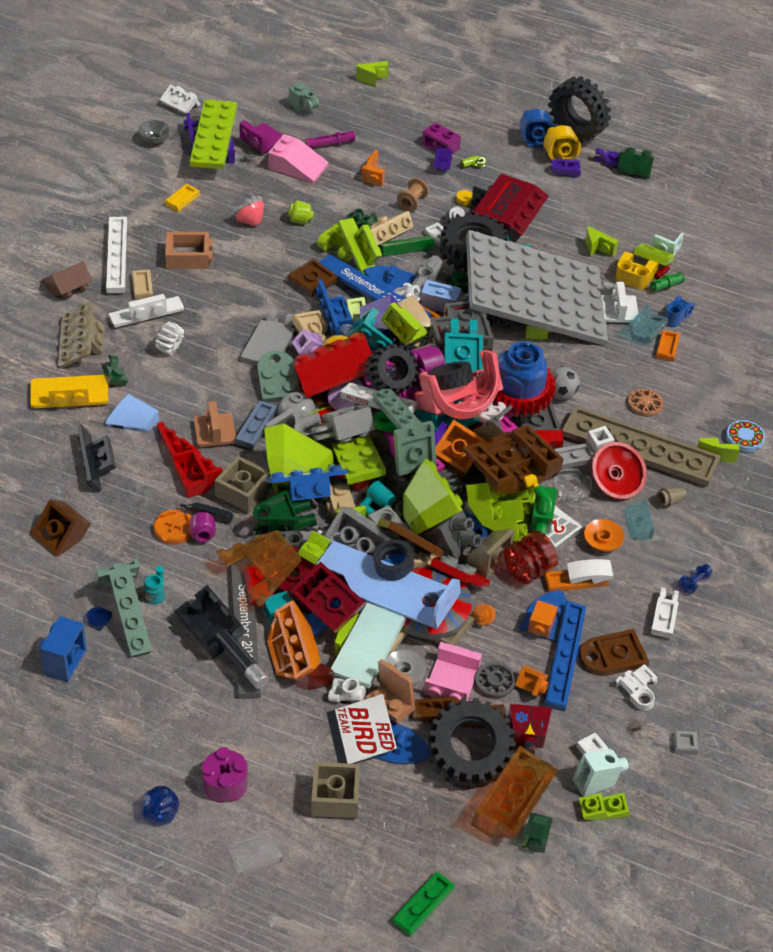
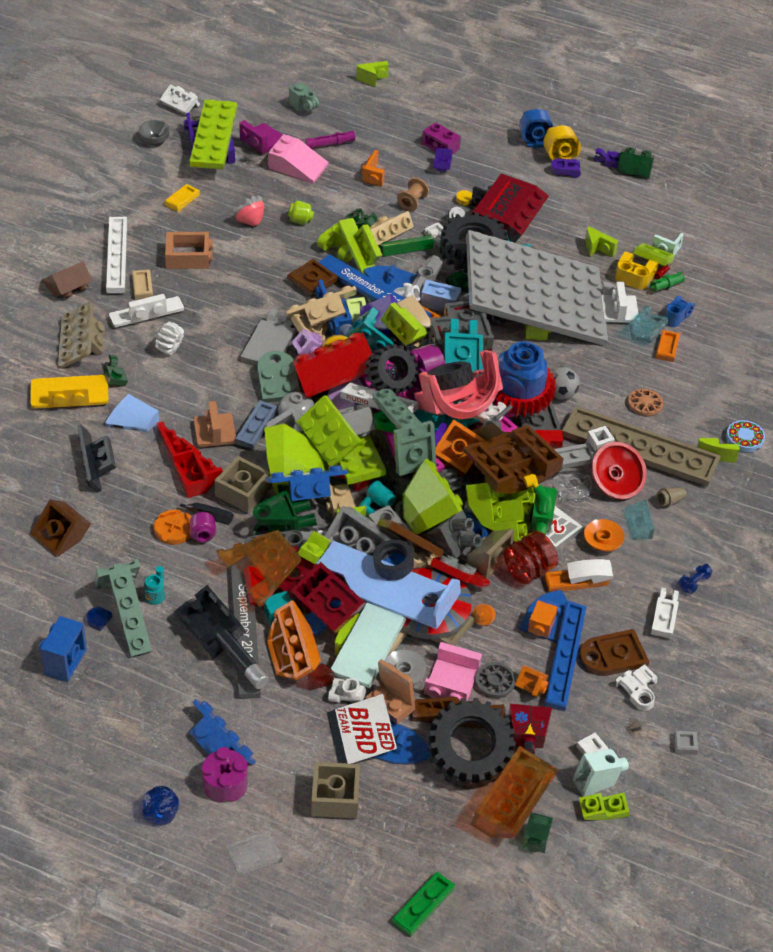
(213, 734): none -> blue bracket
(324, 308): none -> tan bracket
(329, 431): none -> lime plate
(474, 161): lime arm -> none
(565, 114): black tyre -> none

